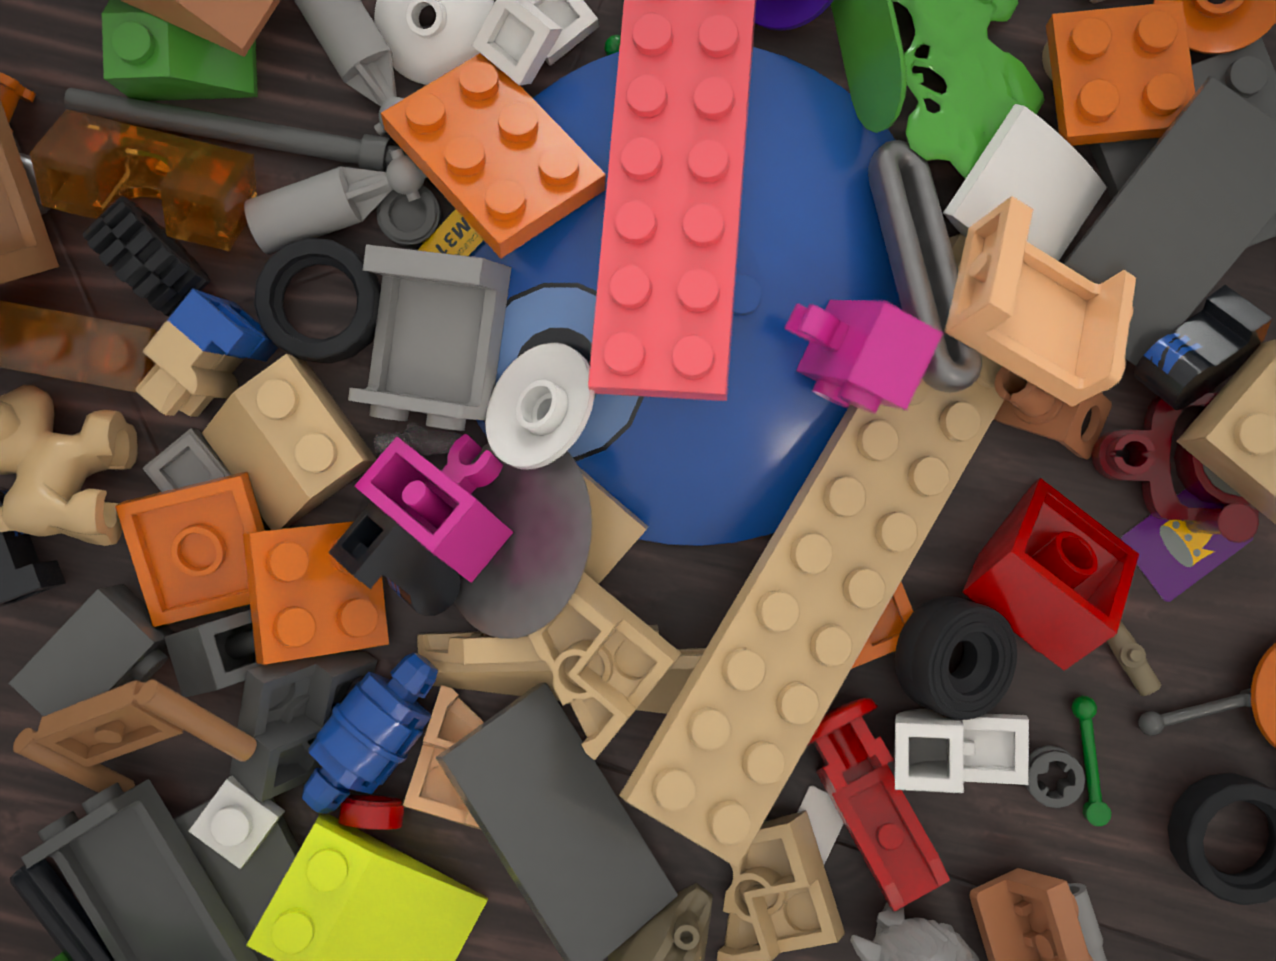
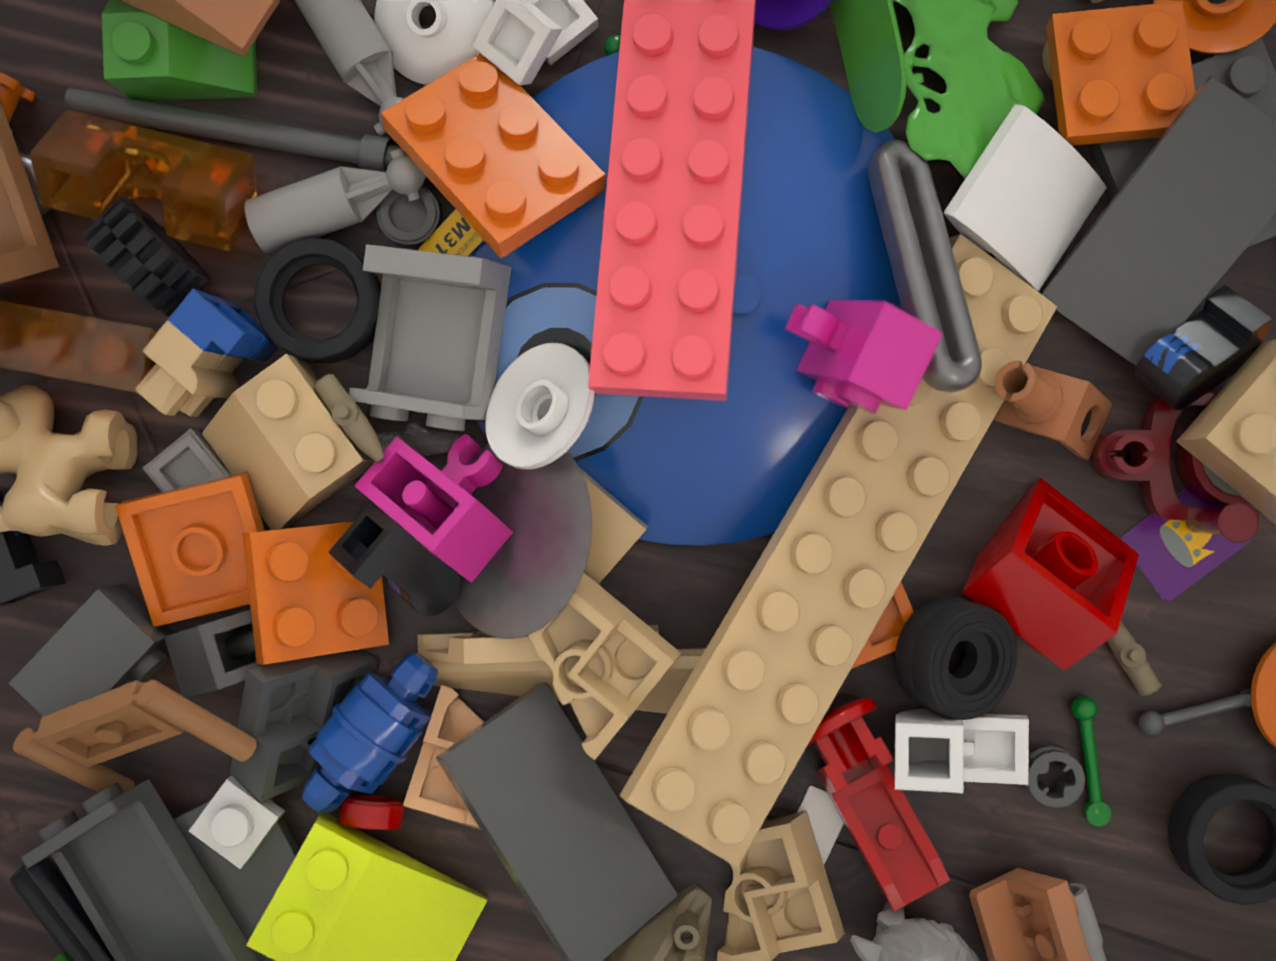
(349, 416): none -> dark tan helmet
(1037, 311): light nougat panel -> none

